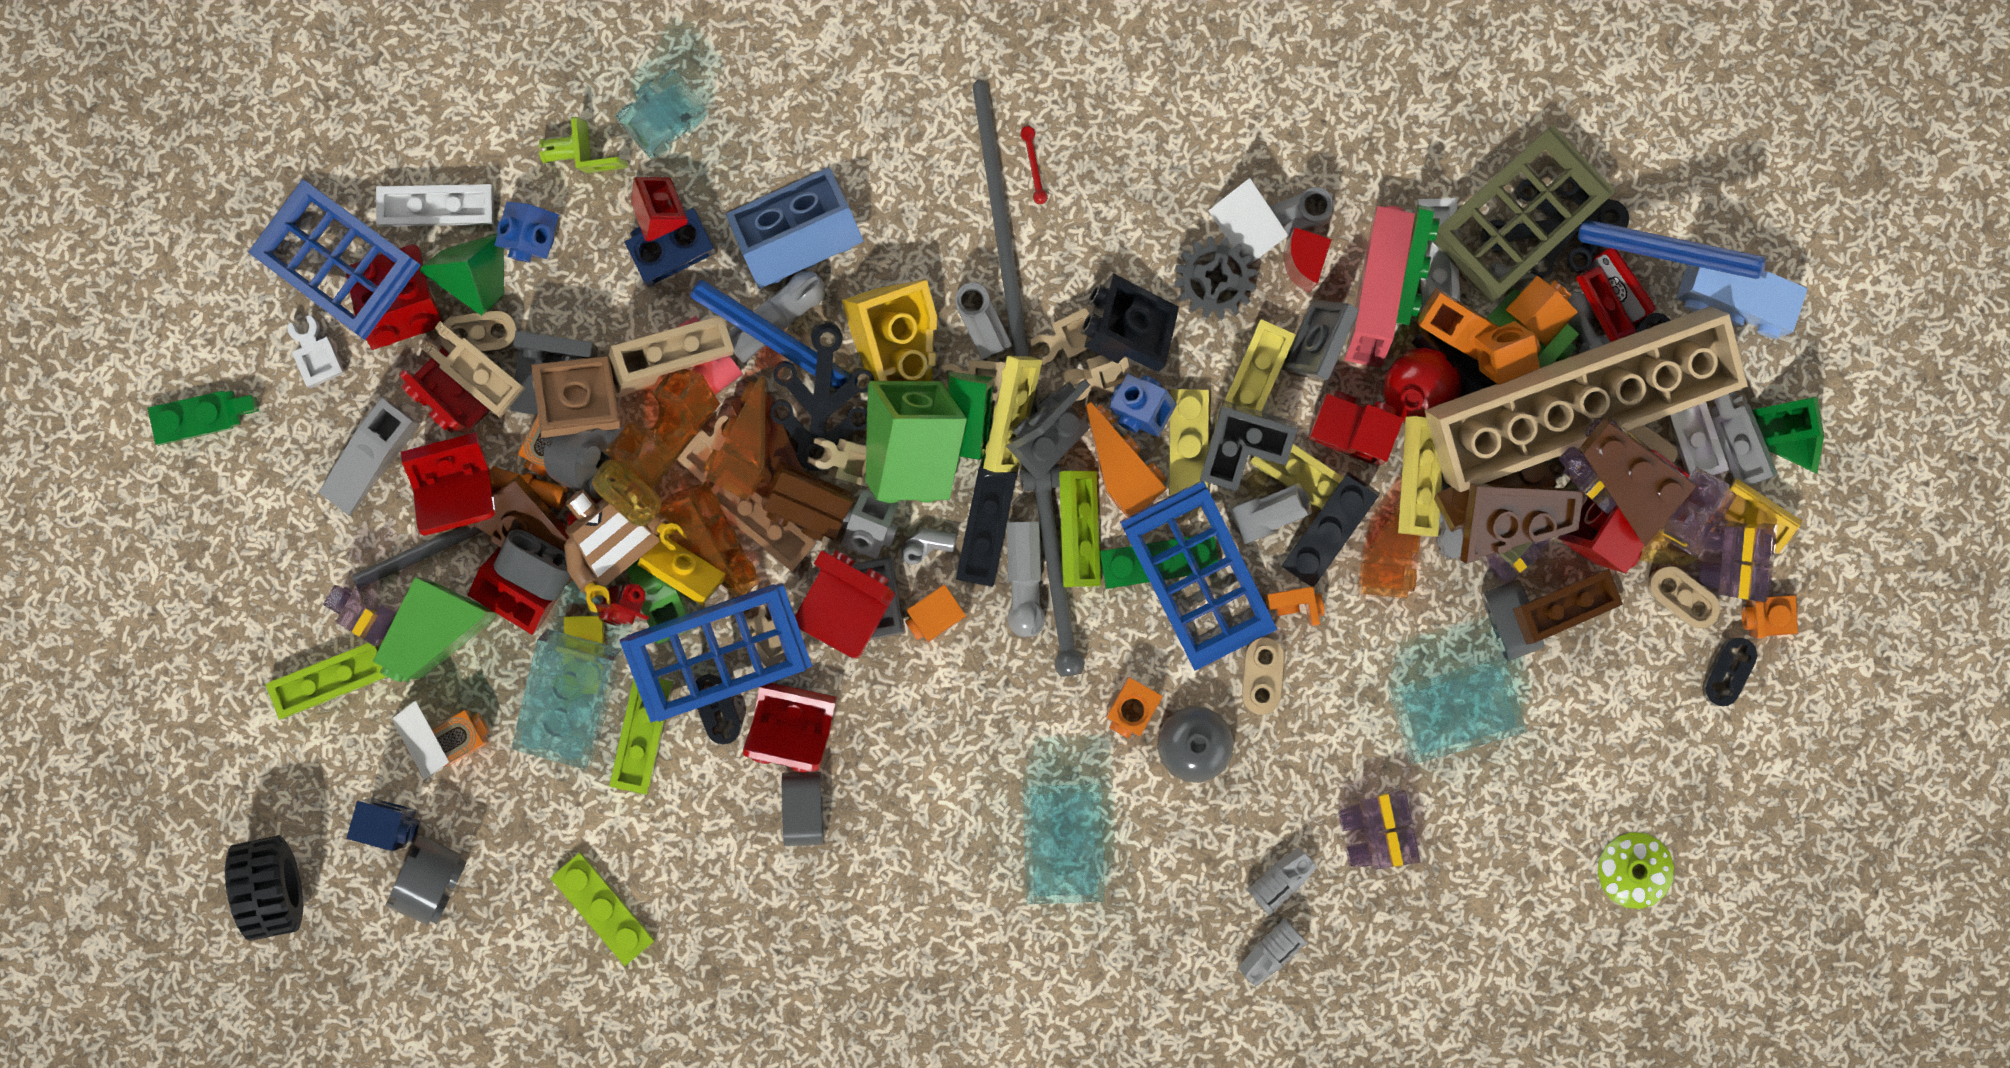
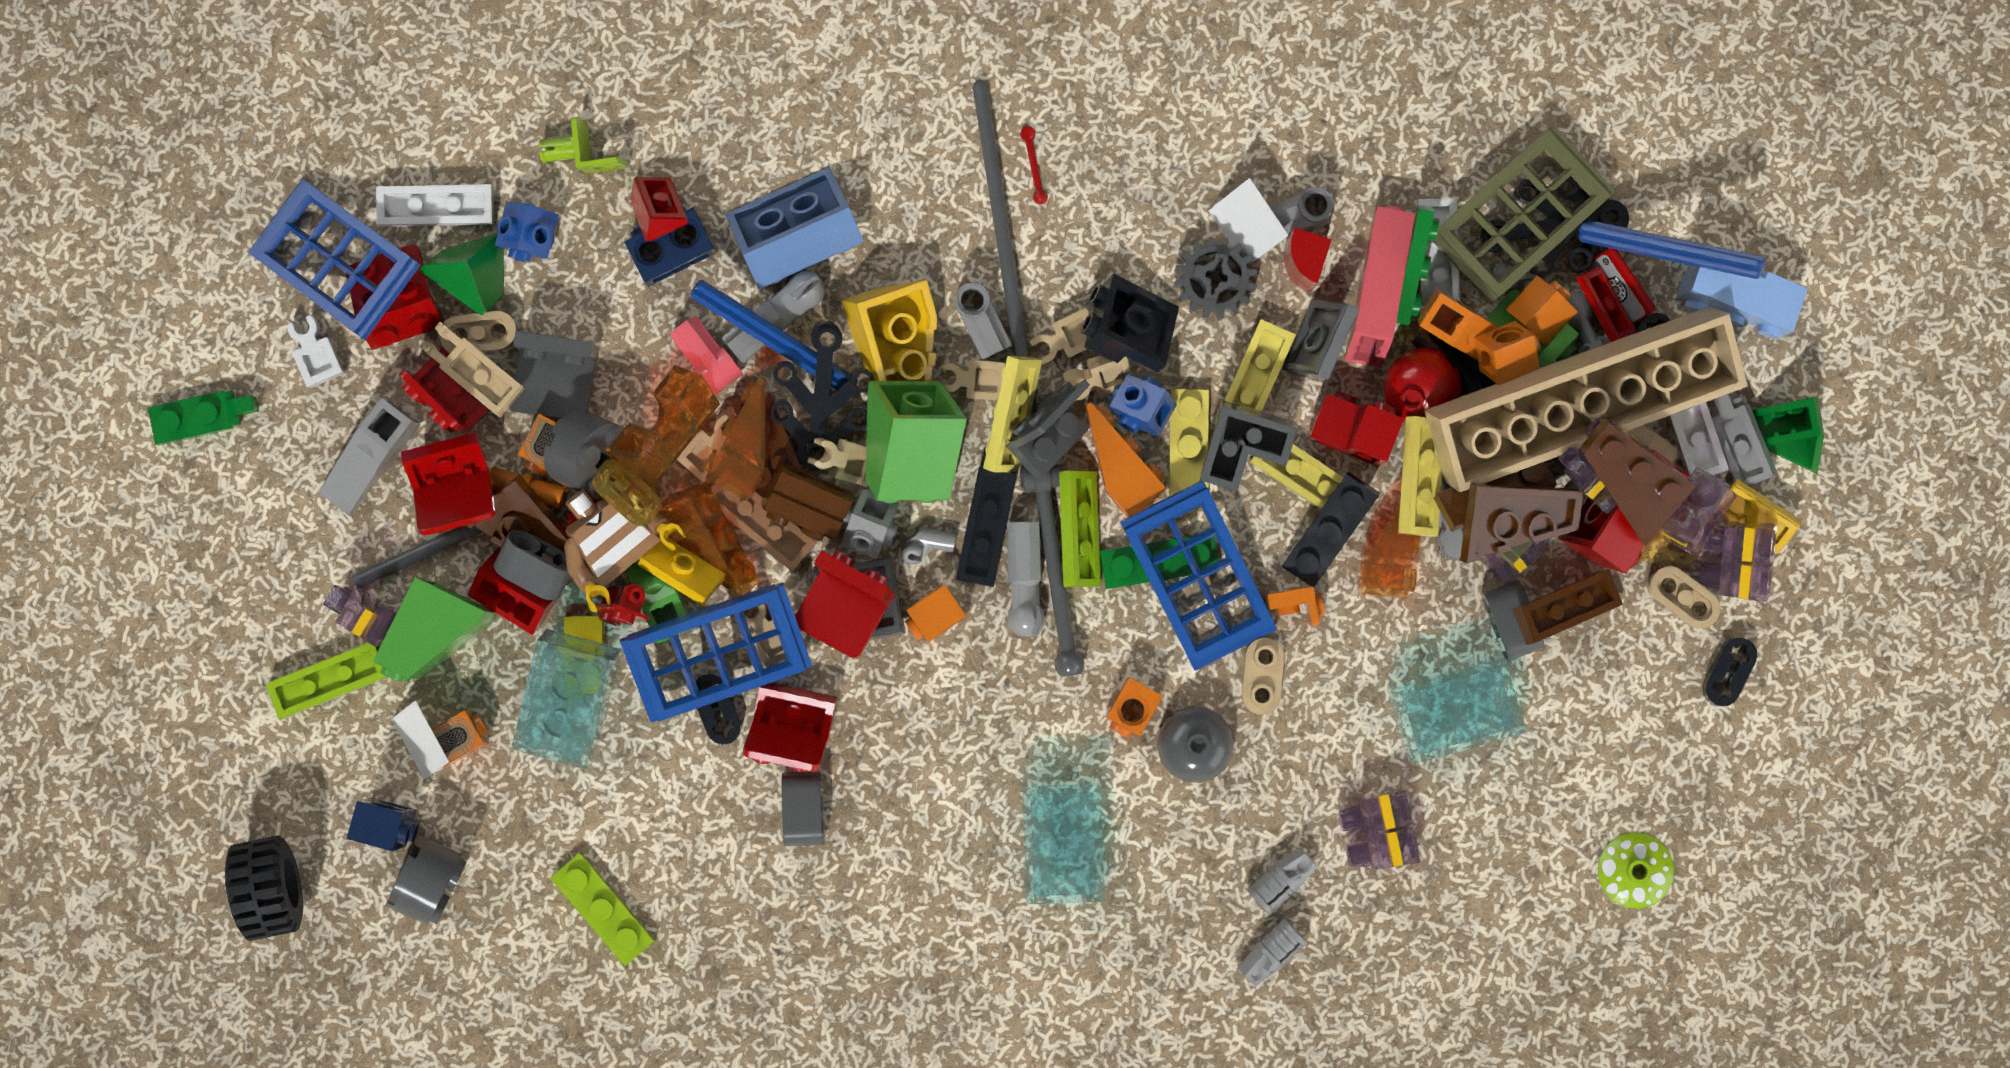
(575, 396): medium nougat plate -> none
(638, 744): lime plate -> none
(642, 360): tan bracket -> none
(662, 114): clear light blue brick -> none
(974, 398): green brick -> none
(1264, 515): light grey piece -> none
(1771, 617): orange bracket -> none

